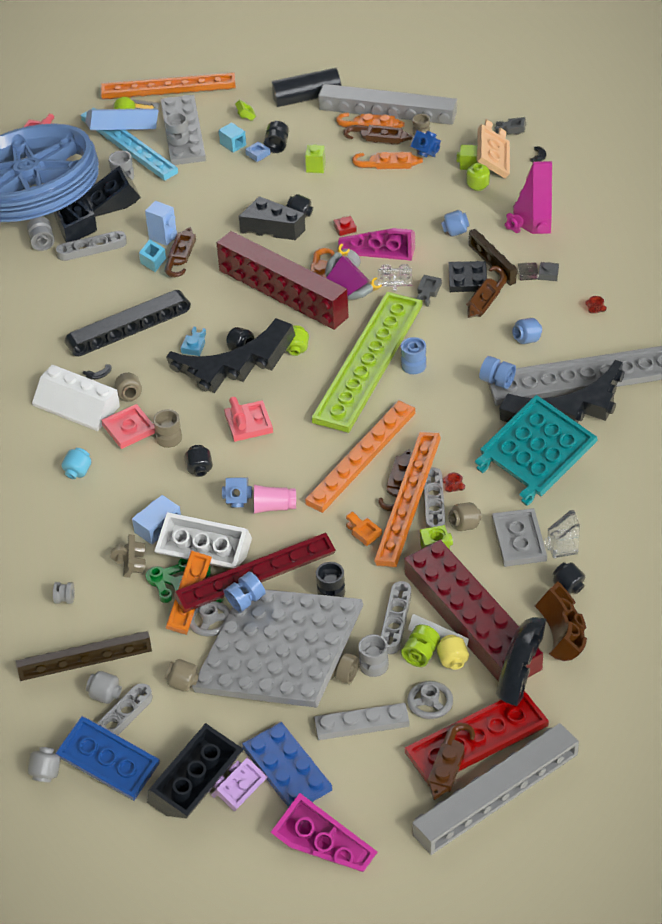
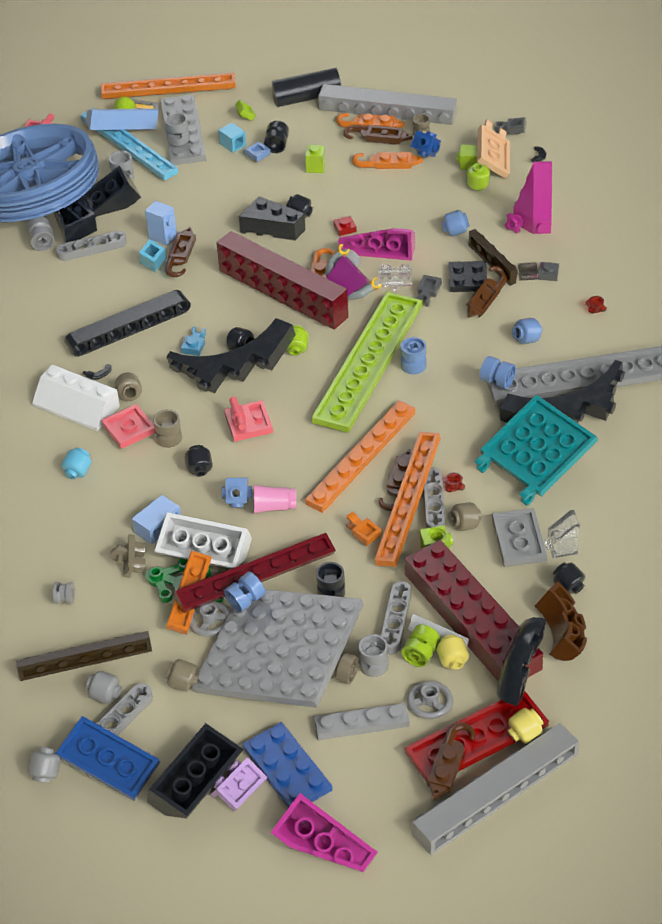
(525, 725): none -> light yellow head

